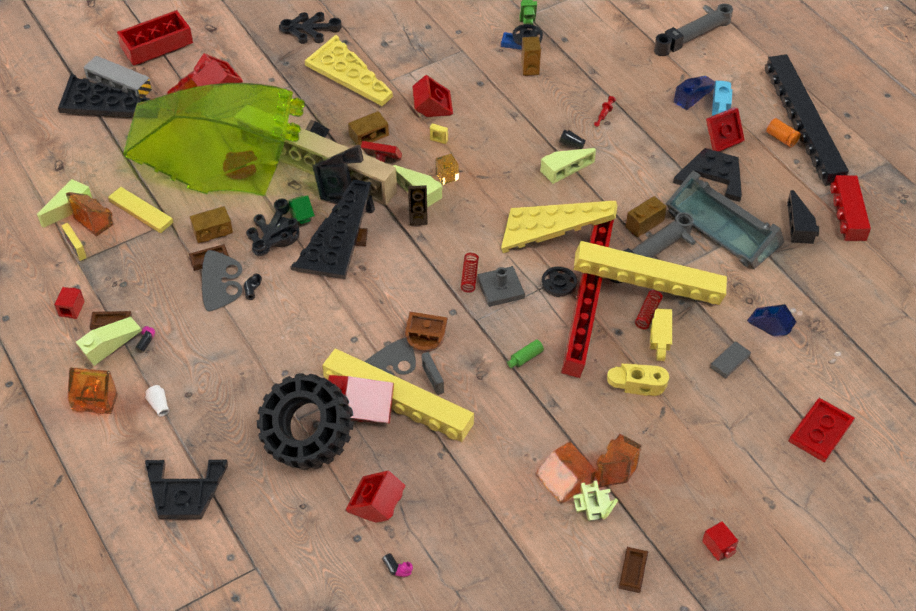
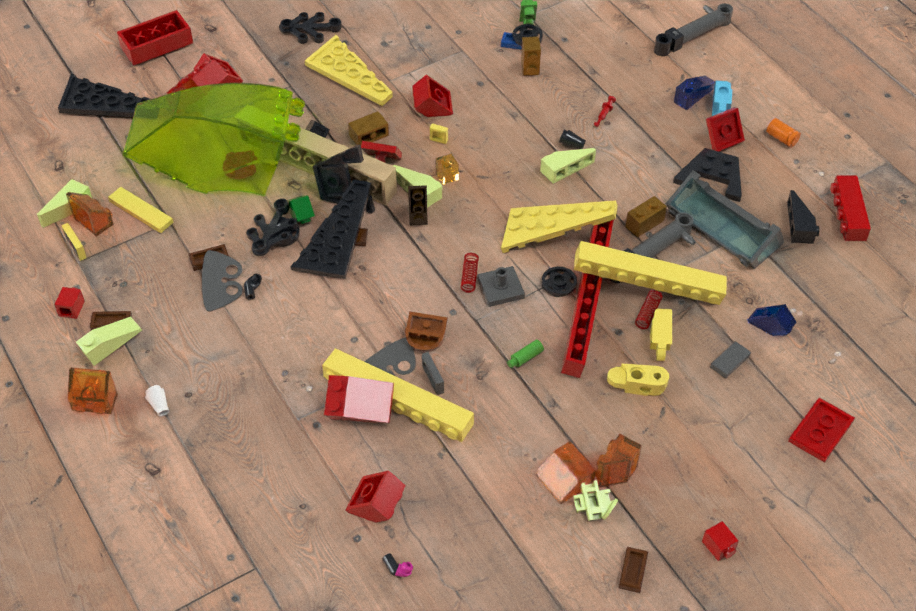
(117, 76): light grey brick -> none
(148, 334): black arm -> none
(183, 496): black wing -> none
(211, 224): pearl gold brick -> none
(277, 416): black tyre -> none
(805, 119): black brick -> none

